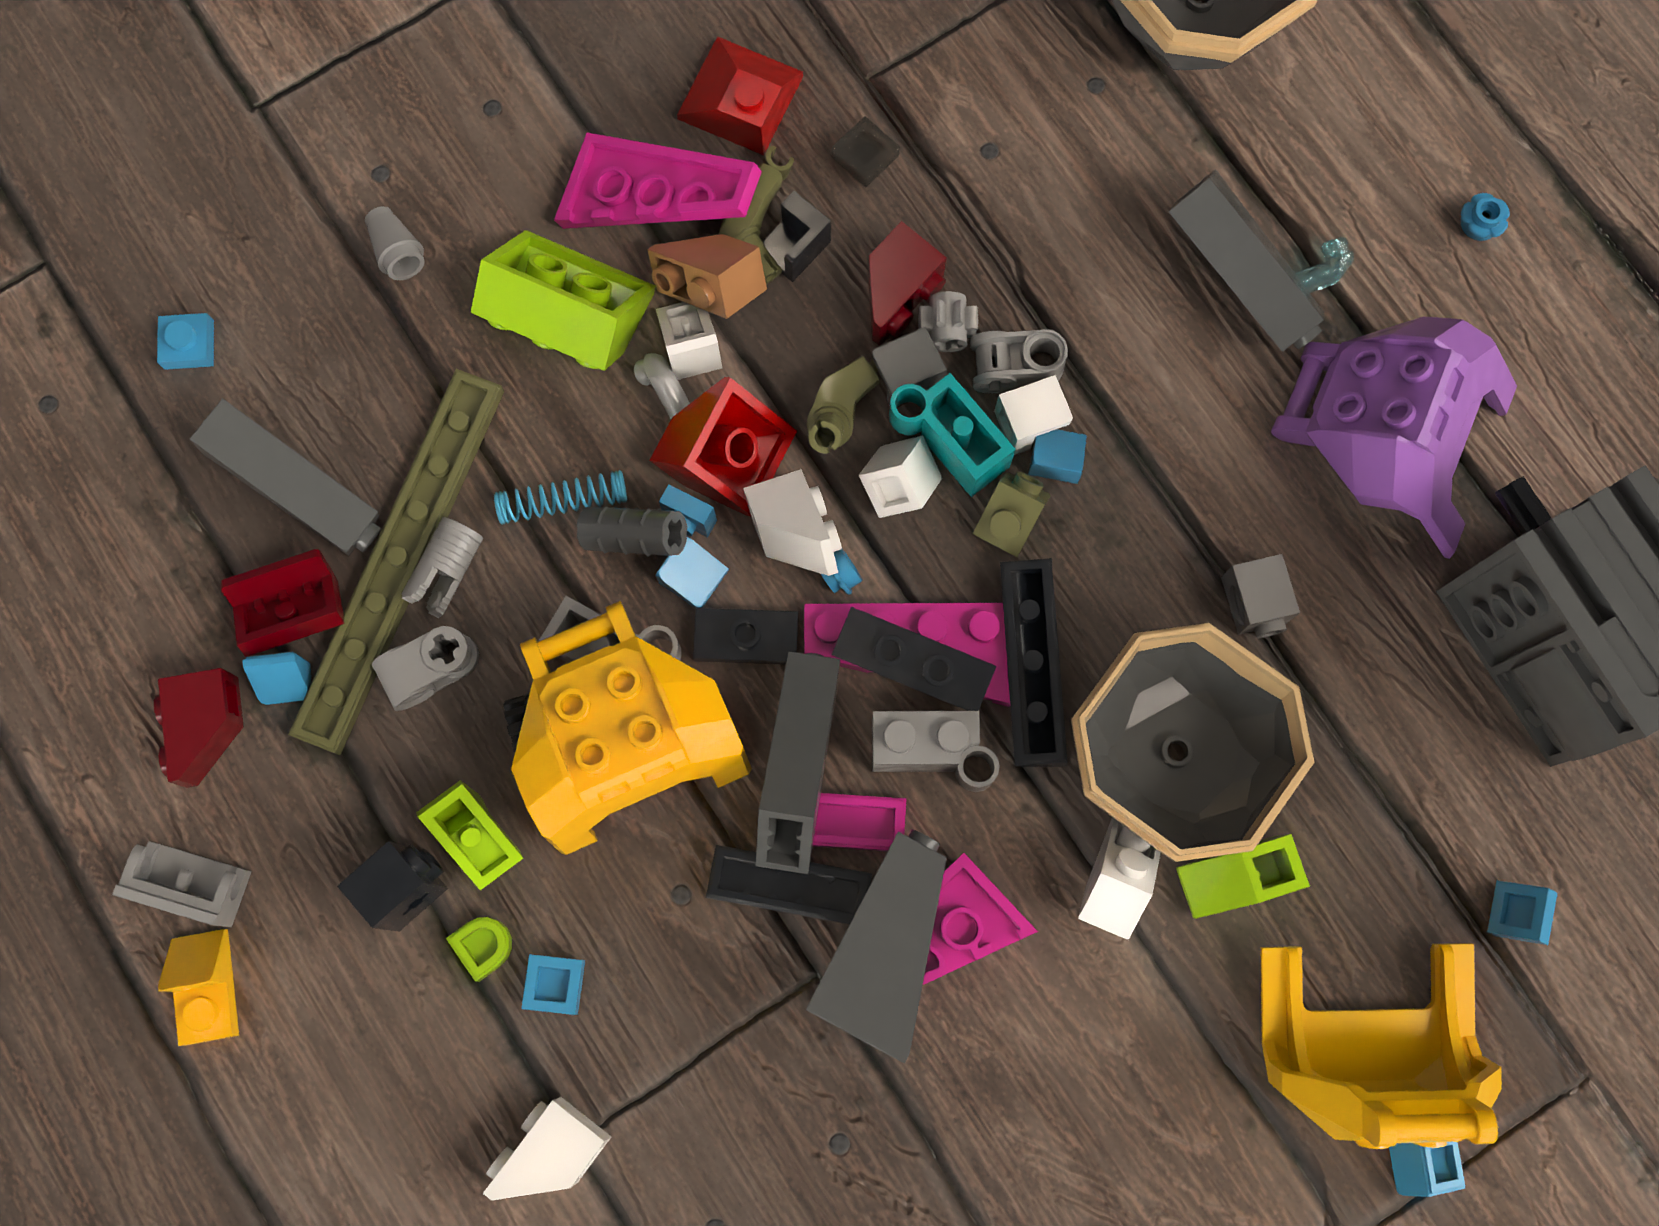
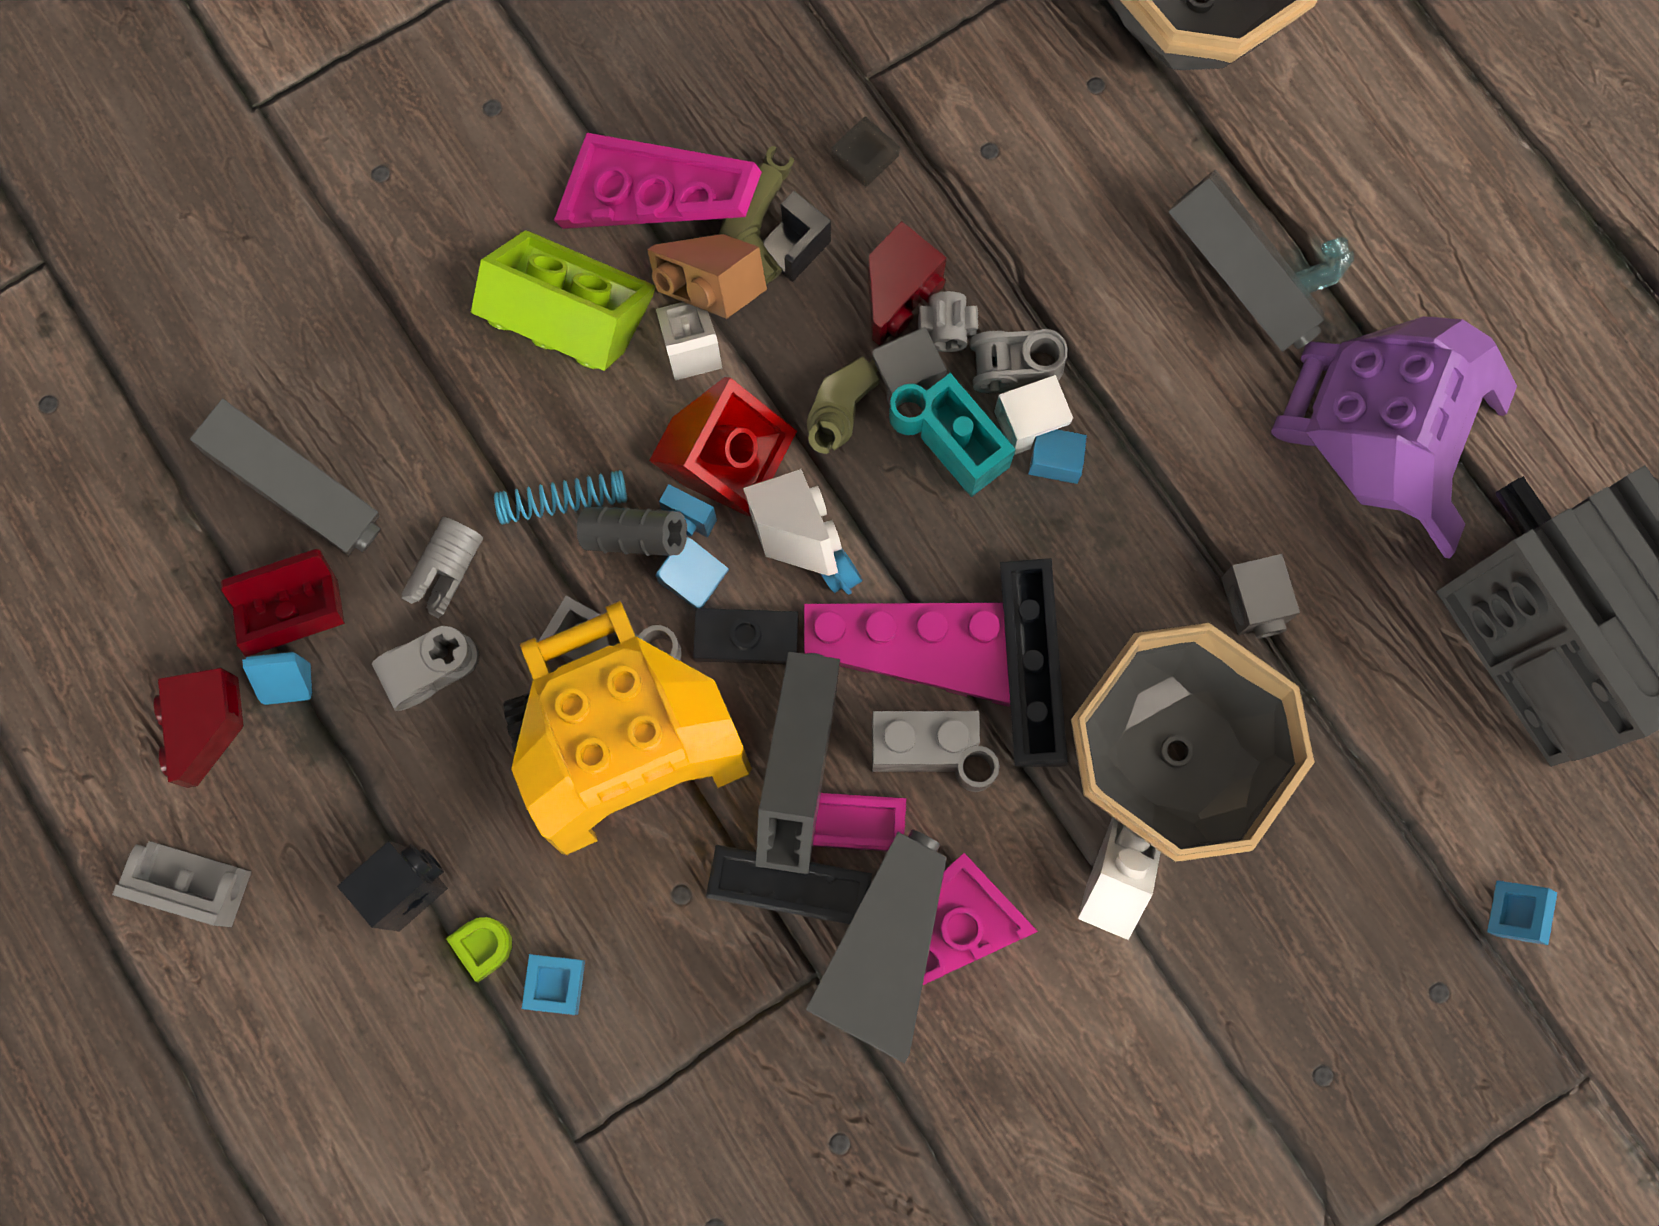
(185, 341): dark azure plate -> none
(202, 987): yellow slope -> none
(377, 600): olive tile -> none
(394, 245): light grey cone -> none
(470, 834): lime slope -> none
(551, 1156): white slope -> none
(657, 372): light grey arm -> none
(740, 95): red slope -> none
(900, 477): white panel -> none
(913, 660): black plate -> none
(1012, 512): olive bracket -> none
(1243, 878): lime slope -> none
(1382, 1071): yellow piece -> none
(1426, 1169): dark azure slope -> none
(1478, 226): dark azure plate -> none

